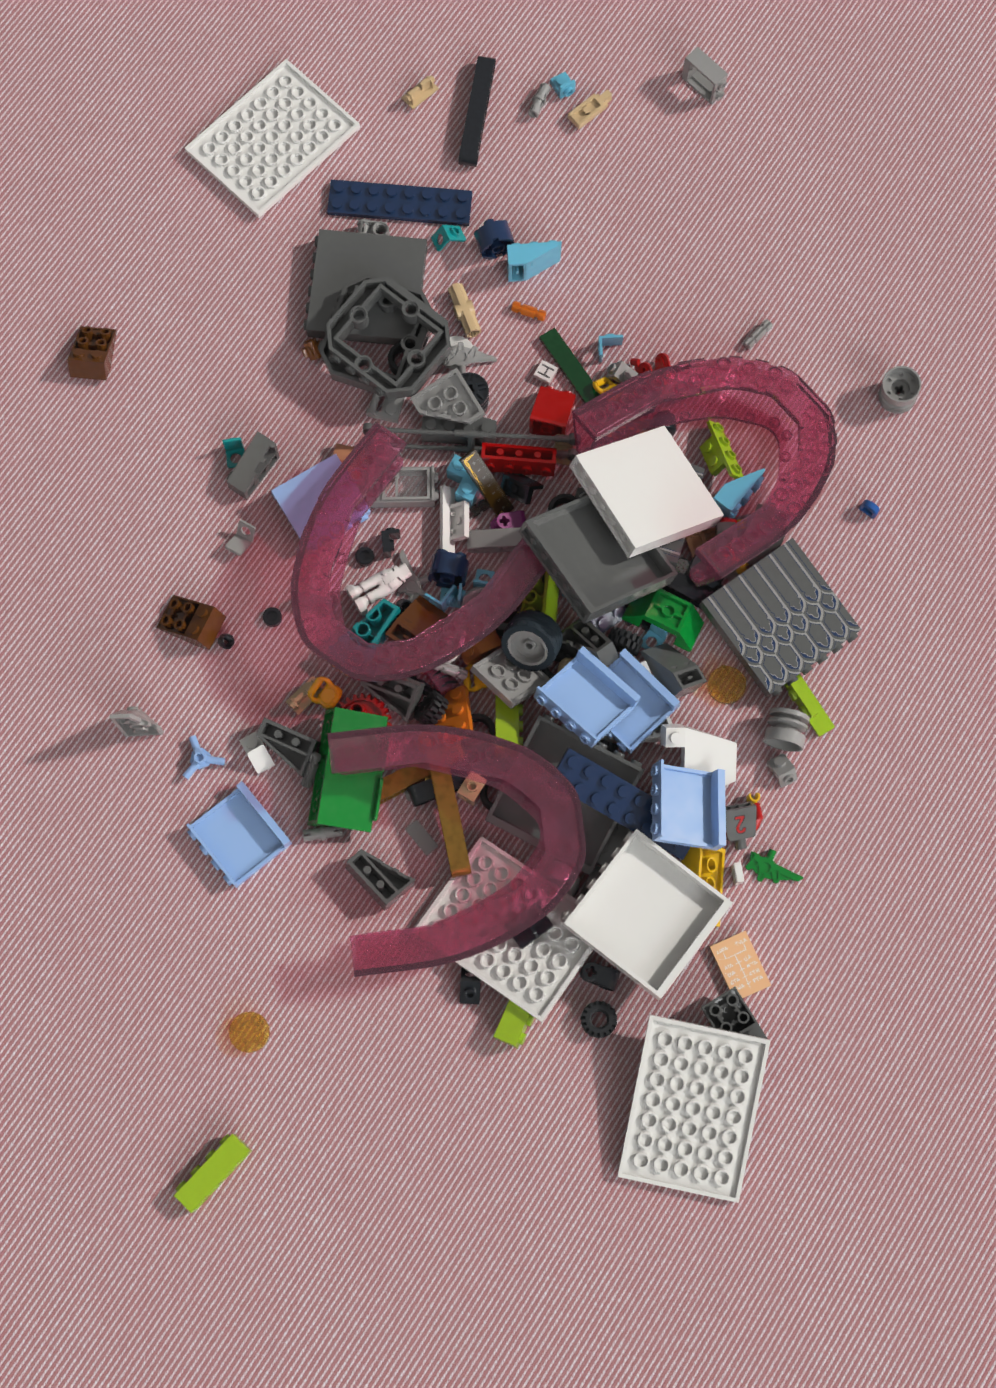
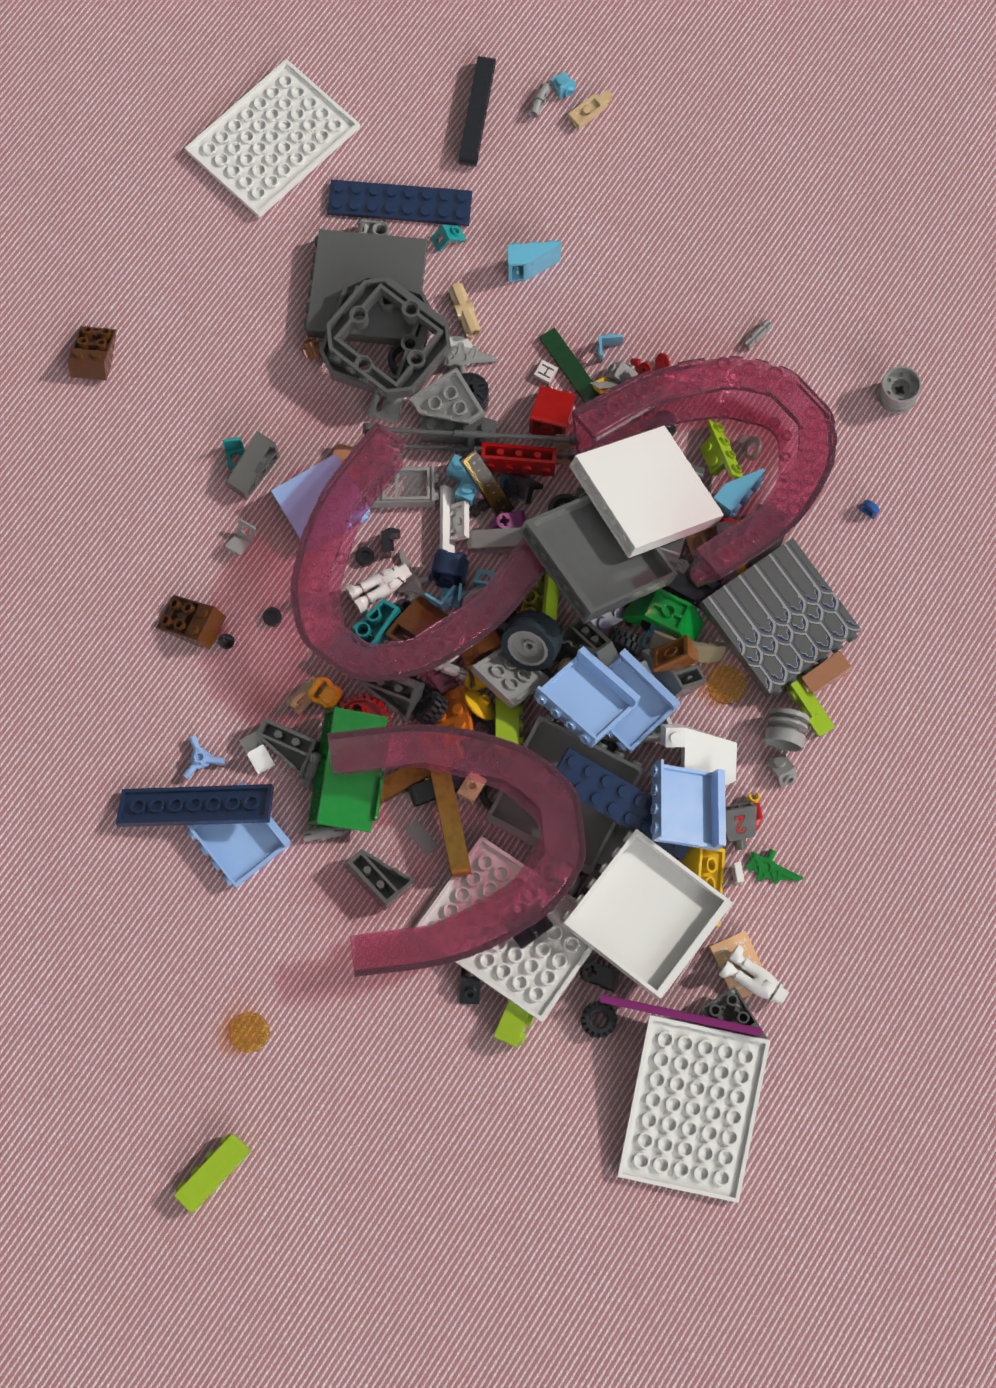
(135, 723): light grey wedge -> none
(195, 805): none -> dark blue plate
(420, 92): tan hinge -> none
(480, 704): none -> yellow dish
(493, 238): dark blue brick -> none
(528, 310): orange axle -> none
(605, 384): none -> light grey sticker
(675, 655): none -> dark orange slope
(681, 1015): none -> magenta tile
(704, 75): light grey window -> none
(707, 653): none -> dark tan slope
(751, 443): none -> light grey piece
(762, 984): none -> white piece
(826, 673): none -> nougat slope

